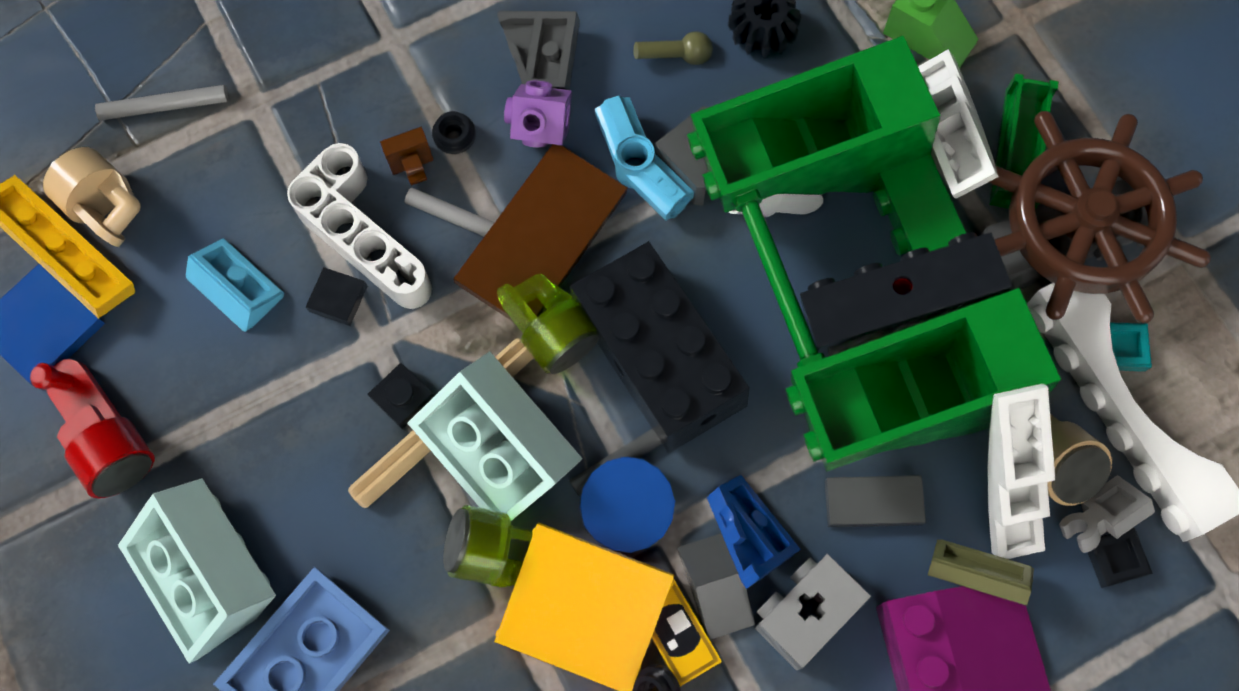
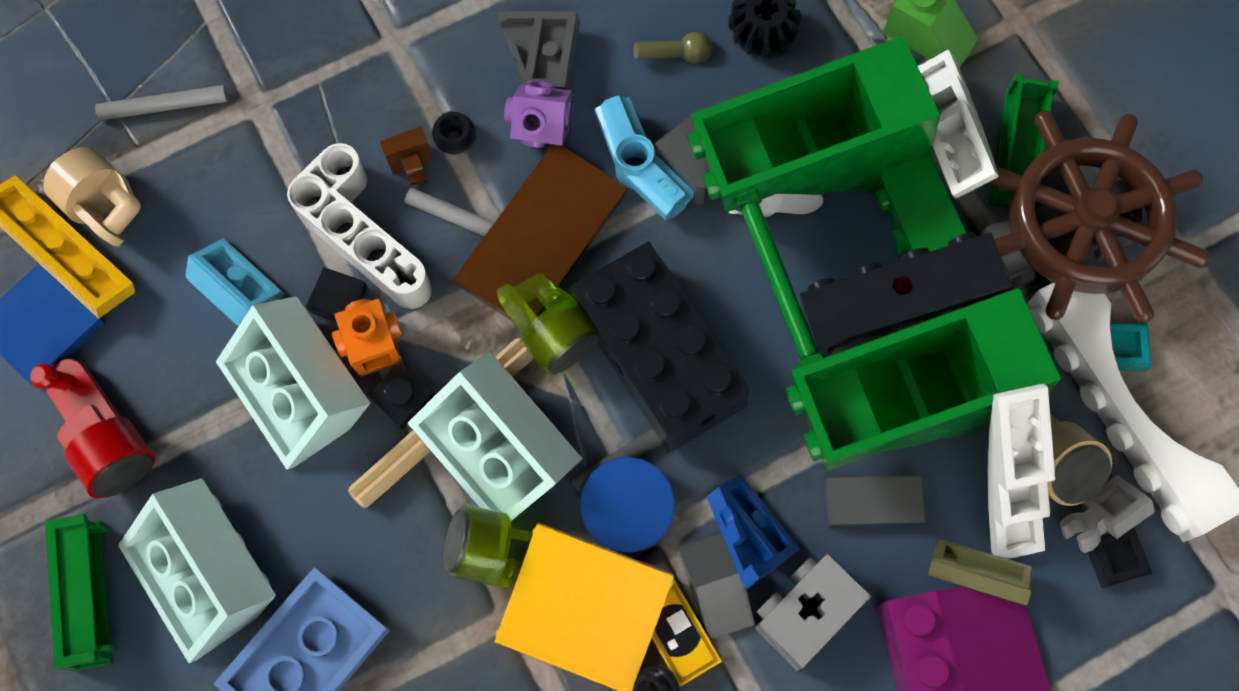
(78, 593): none -> green container
(291, 380): none -> light aqua slope
(368, 336): none -> orange brick

